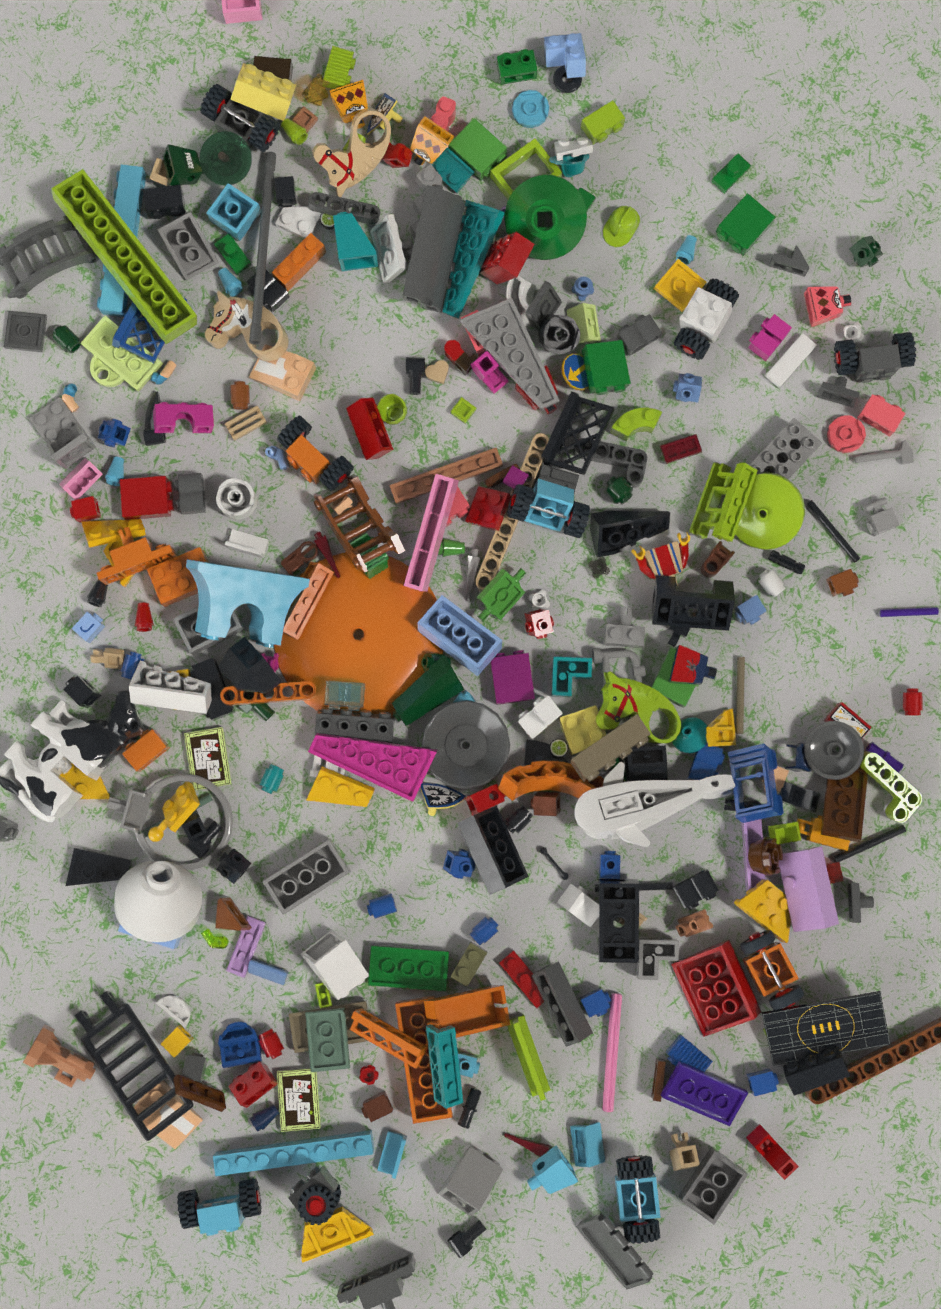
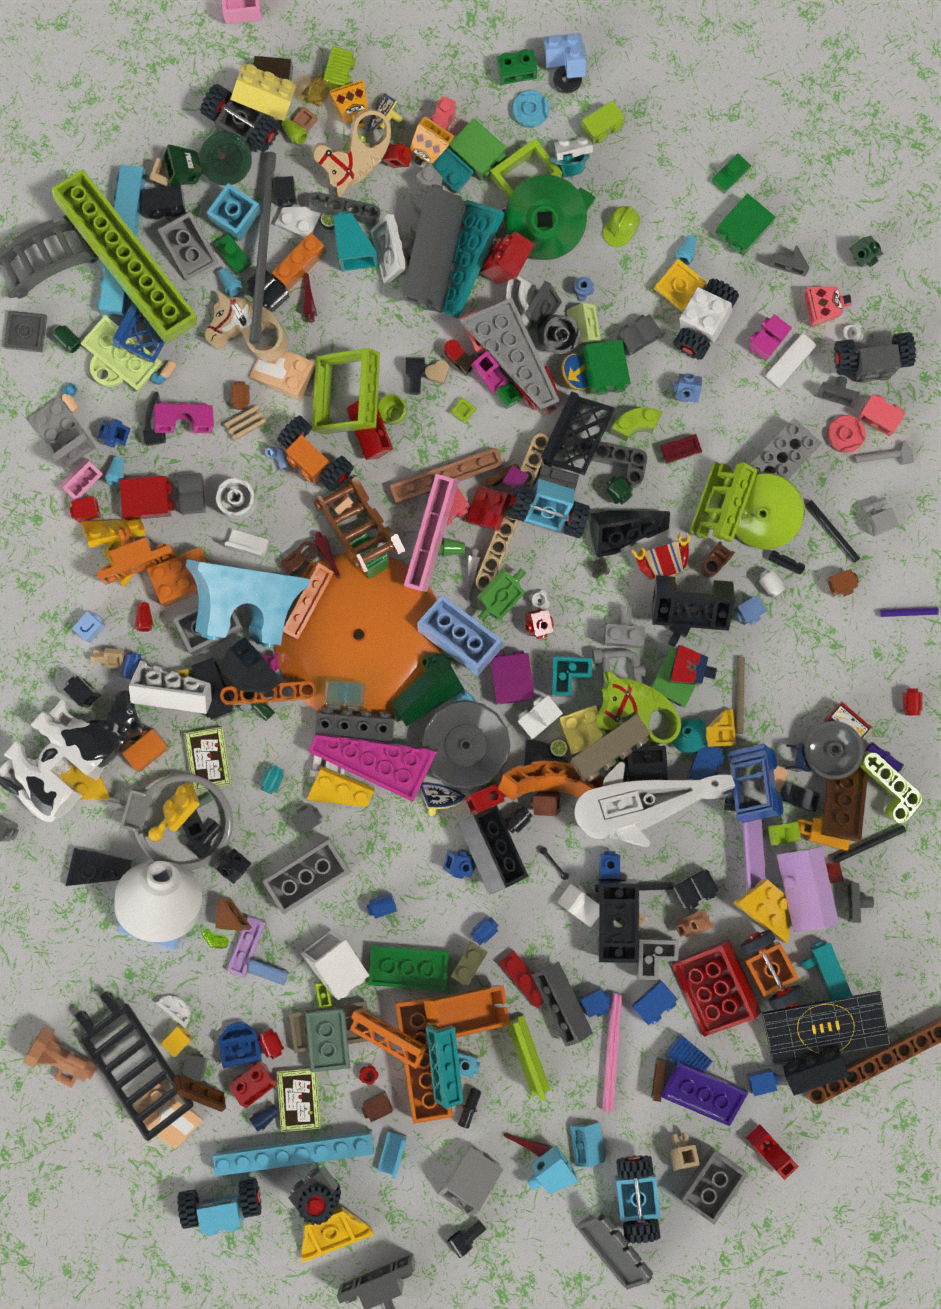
(97, 594): black cone -> none
(306, 819): none -> dark grey brick
(309, 306): none -> dark red piece
(368, 390): none -> lime window
(509, 395): none -> green brick
(654, 1003): none -> blue brick
(765, 856): reddish brown cone -> none
(828, 968): none -> teal brick

